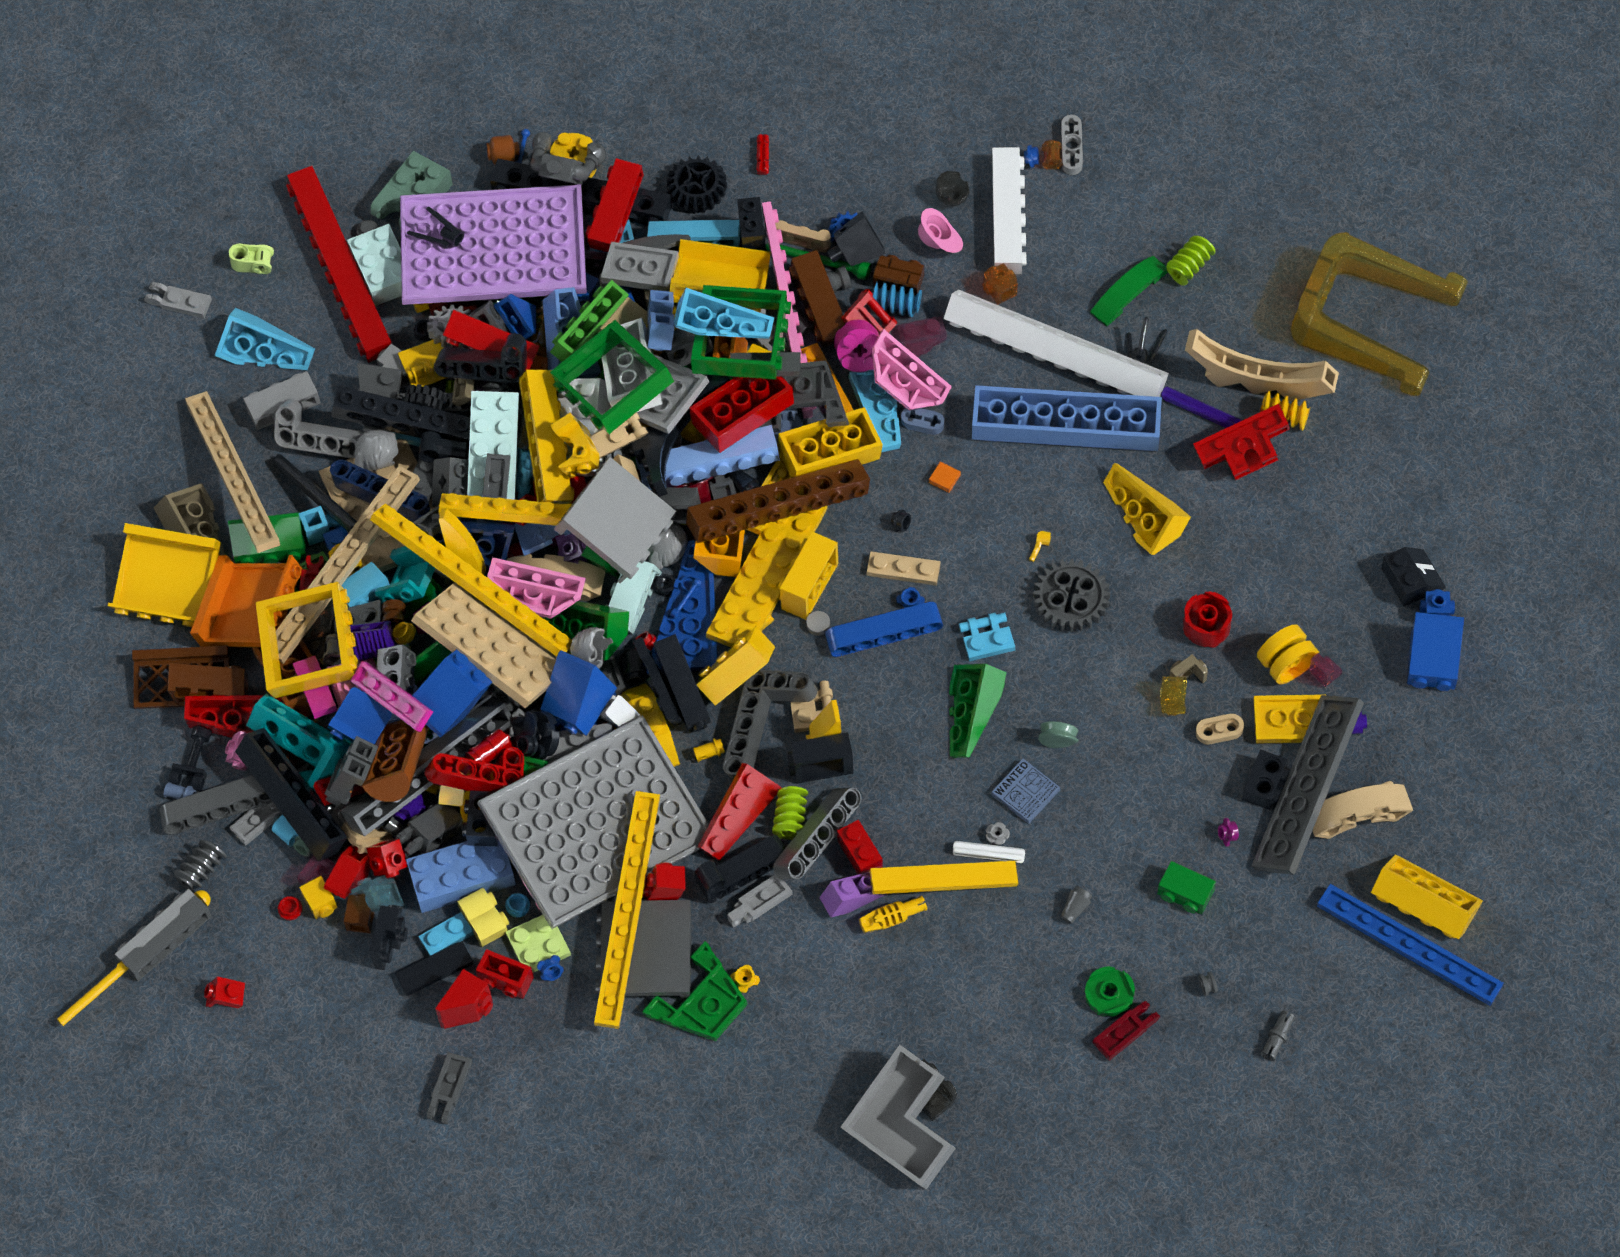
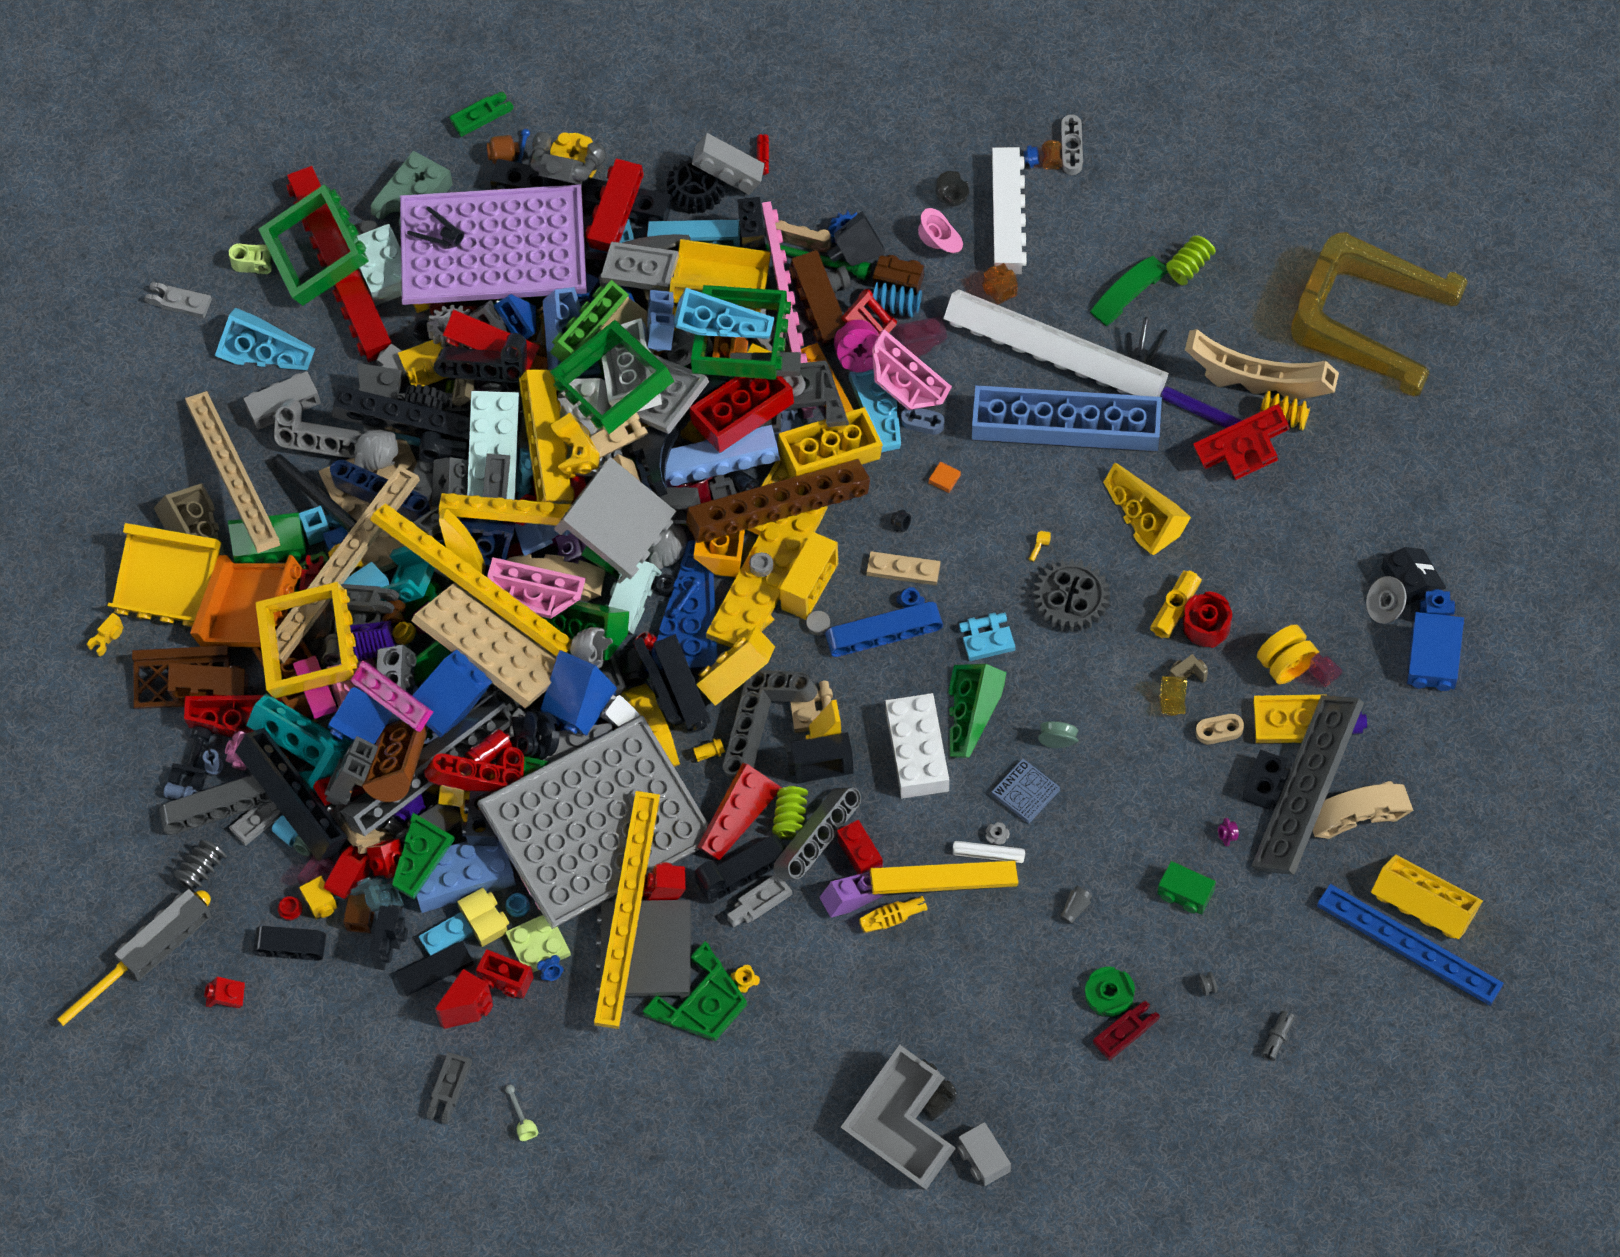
(108, 631): none -> yellow plate
(211, 759): none -> sand blue pin
(292, 942): none -> black beam
(332, 274): none -> green window
(368, 598): none -> dark grey hinge
(421, 854): none -> green wing
(480, 113): none -> green hinge
(526, 1128): none -> hinge
(728, 163): none -> light grey brick
(761, 564): none -> light grey tile
(797, 383): none -> light grey tile
(917, 745): none -> white brick
(984, 1154): none -> light grey brick
(1169, 614): none -> yellow piece
(1379, 598): none -> light grey dish

